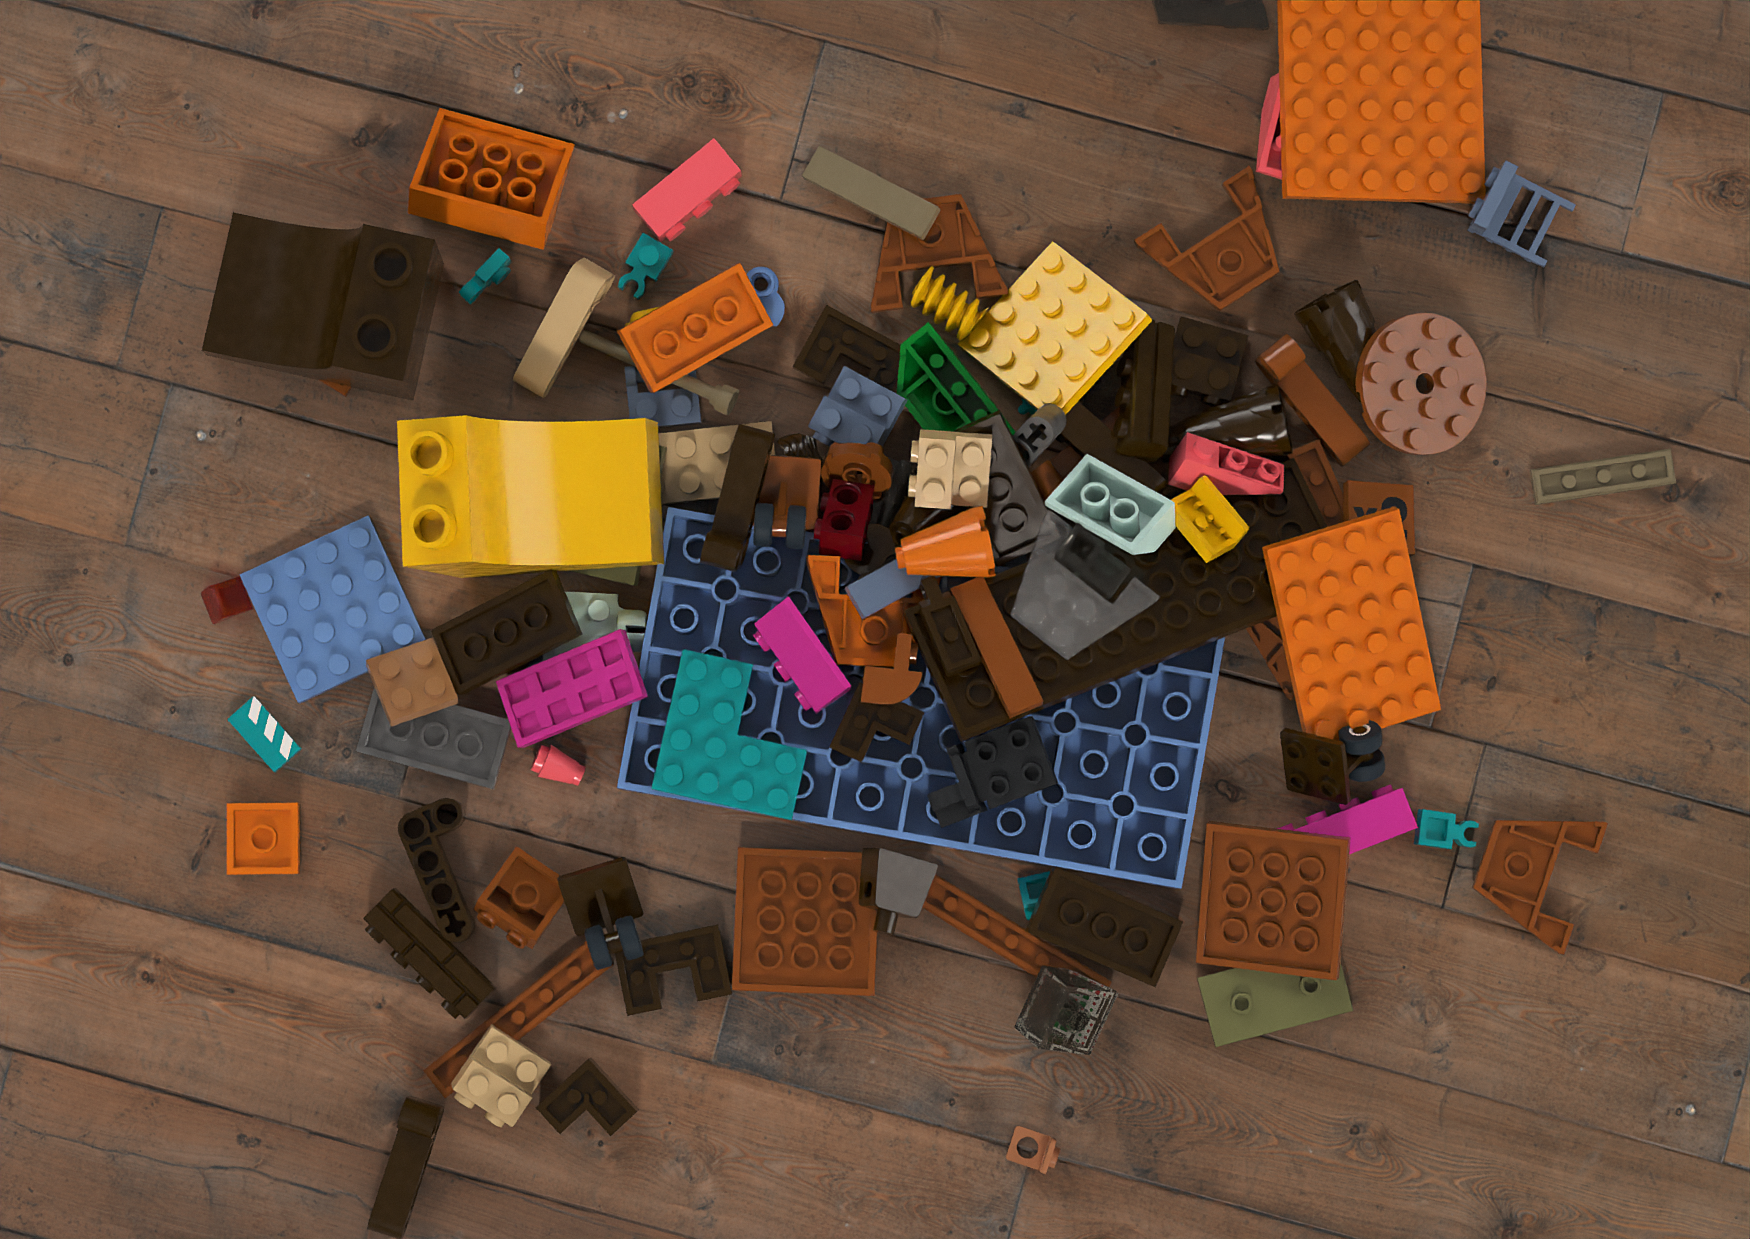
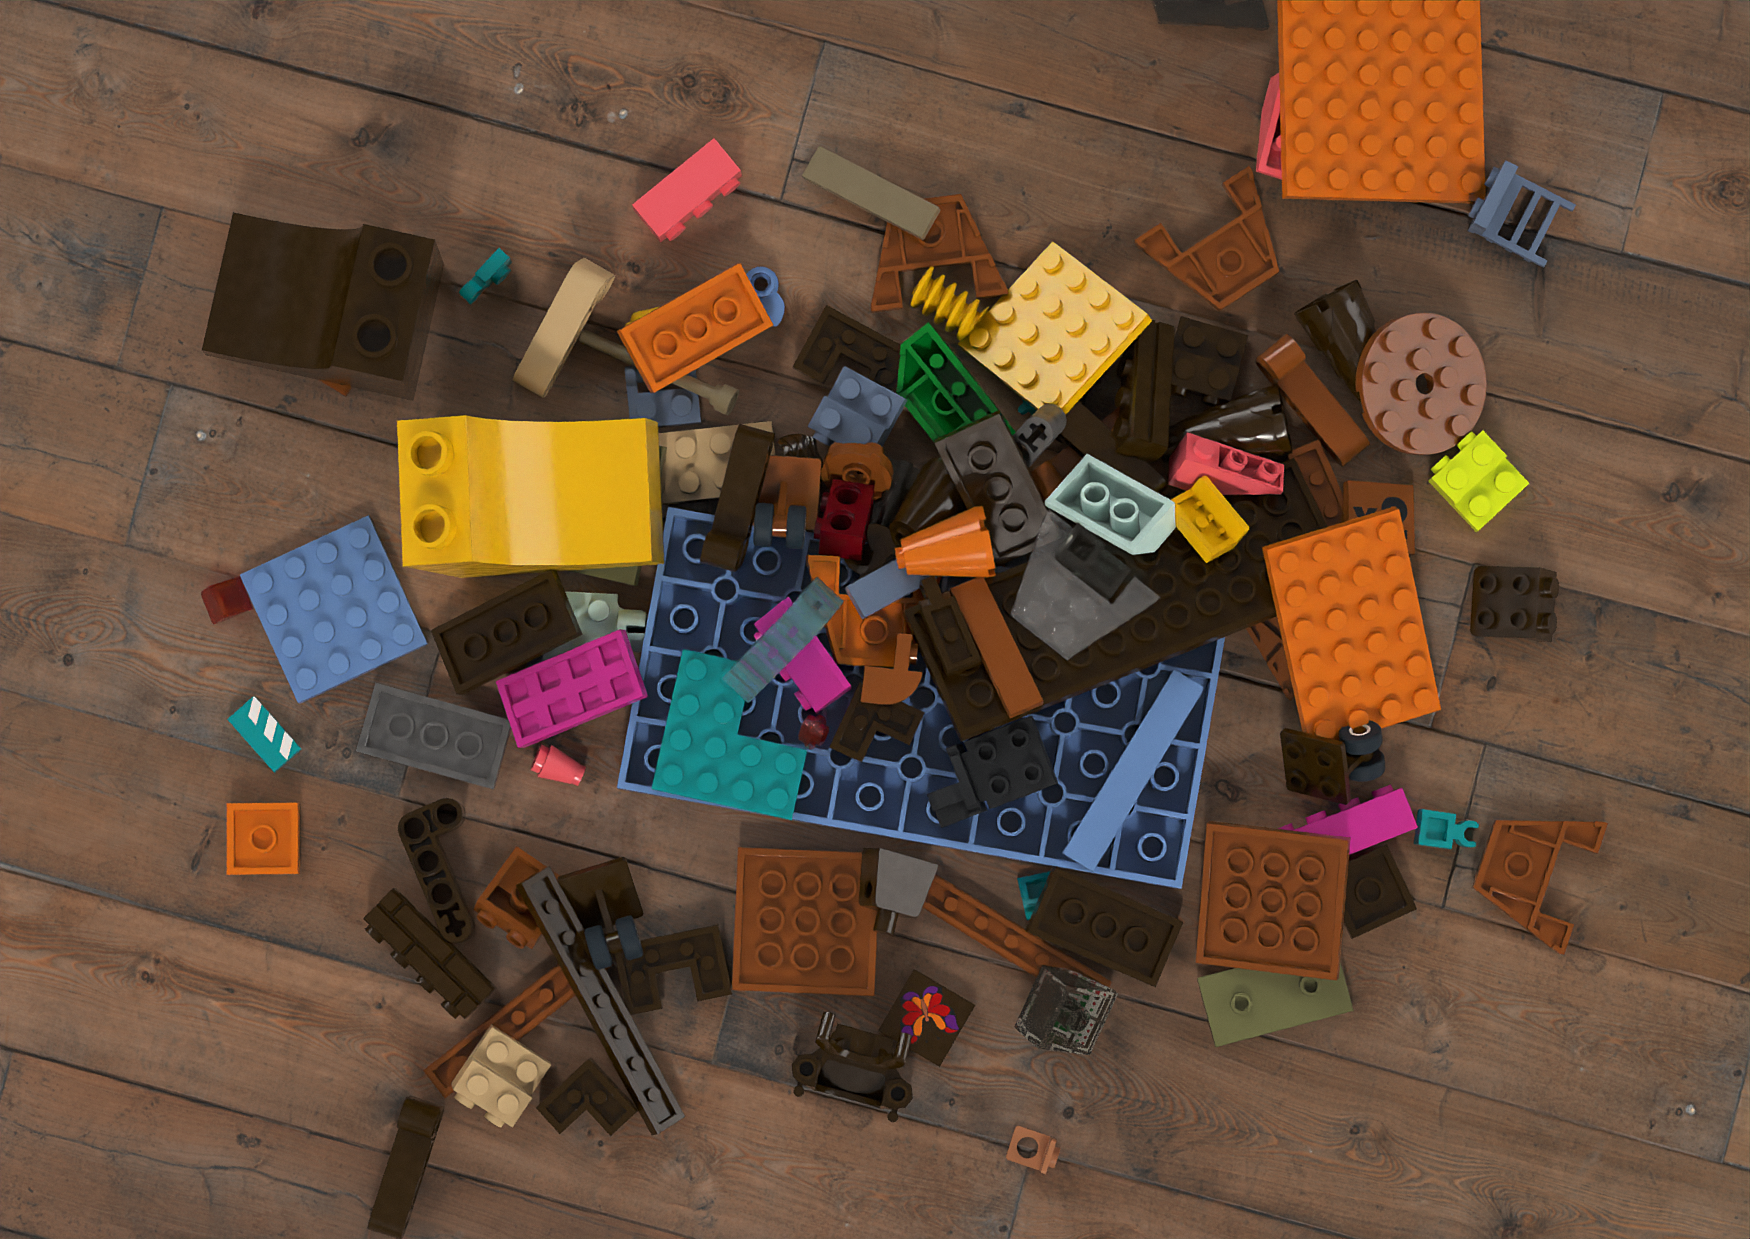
(411, 681): medium nougat plate -> none
(490, 178): orange slope -> none
(600, 1001): none -> dark brown plate
(647, 260): teal plate -> none
(783, 640): none -> clear light blue beam
(813, 731): none -> clear red plate
(856, 1067): none -> dark brown piece
(929, 1015): none -> tile
(950, 469): tan plate -> none
(1133, 770): none -> medium blue tile
(1374, 892): none -> dark brown plate
(1477, 479): none -> neon yellow plate
(1514, 602): none -> dark brown bracket
(1602, 476): dark tan tile -> none

